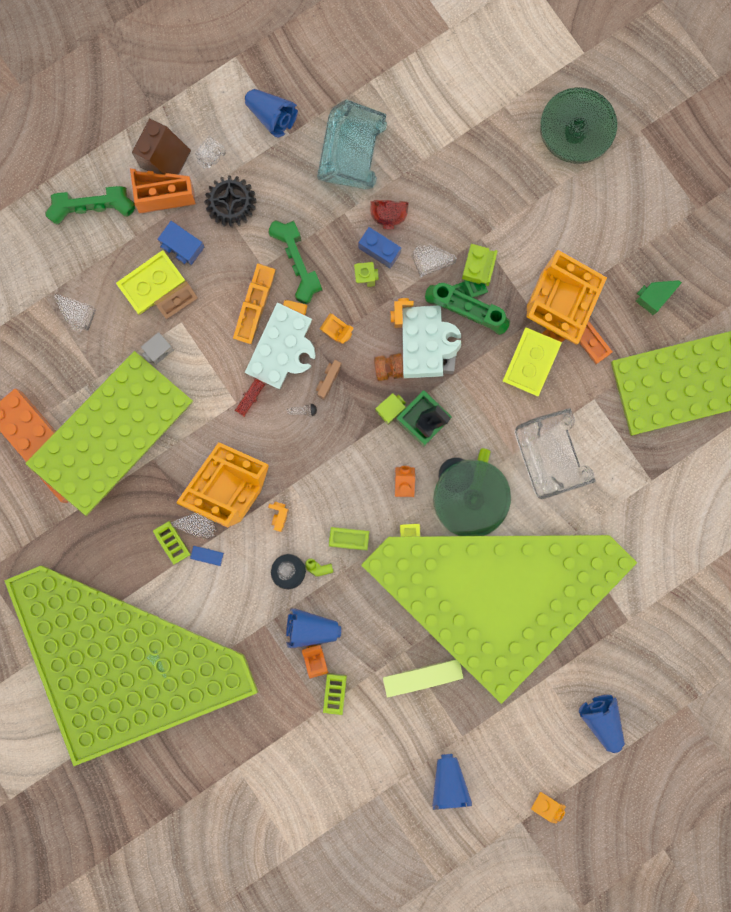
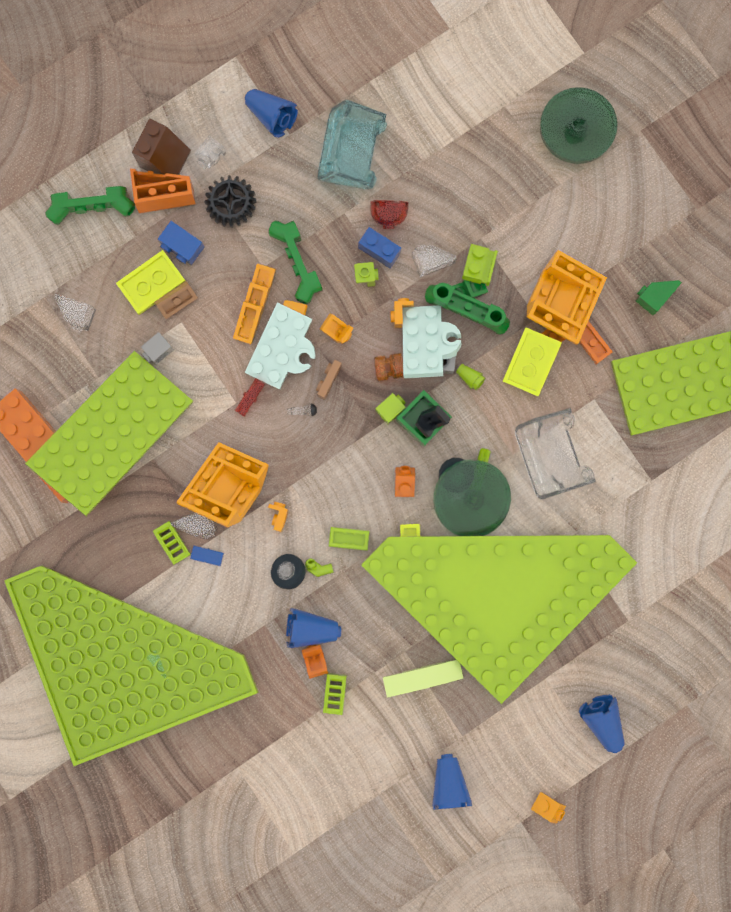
(470, 376): none -> lime cone

